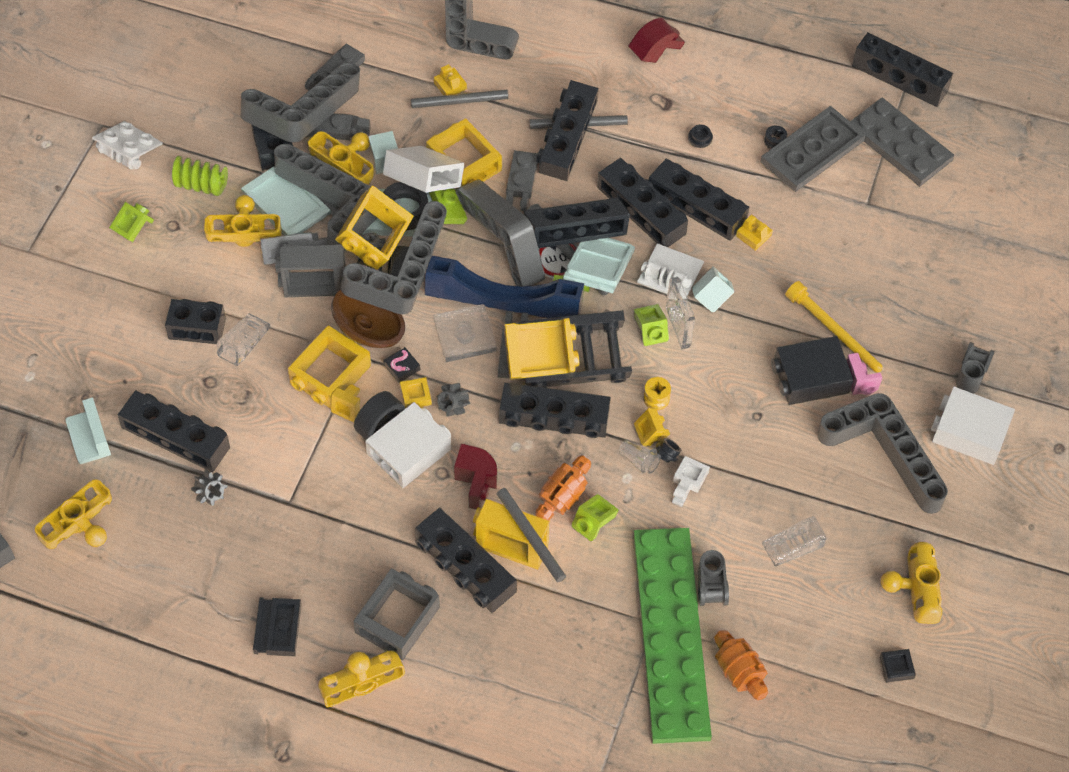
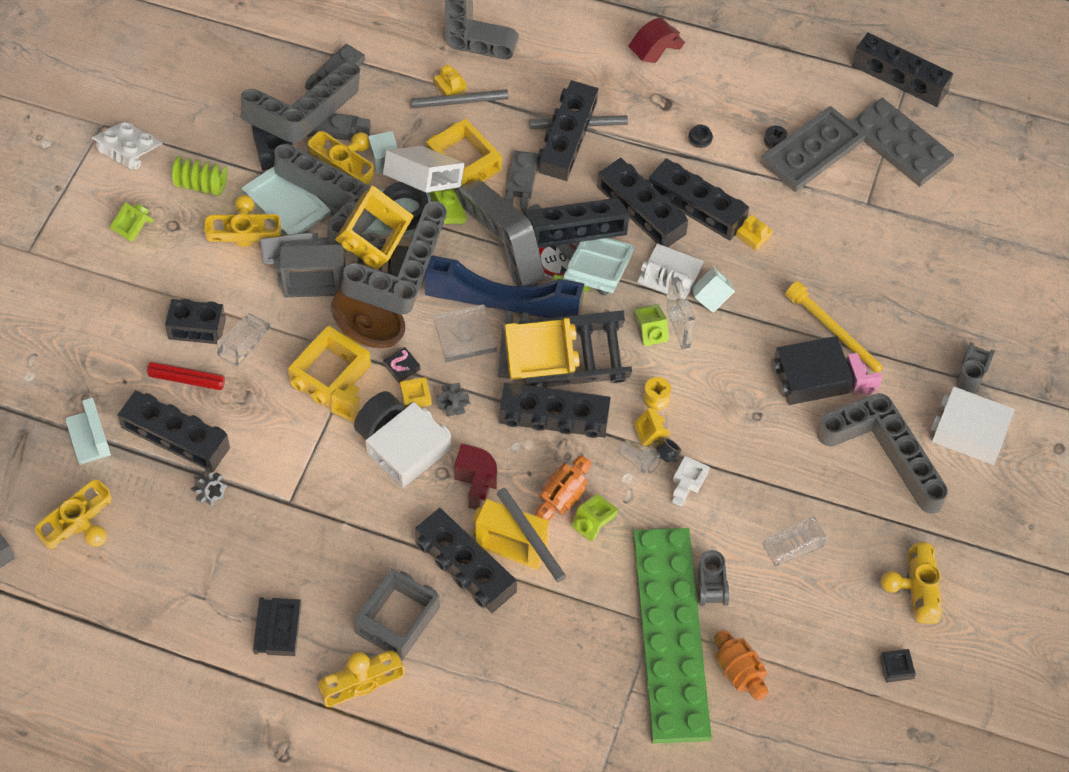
(186, 375): none -> red axle

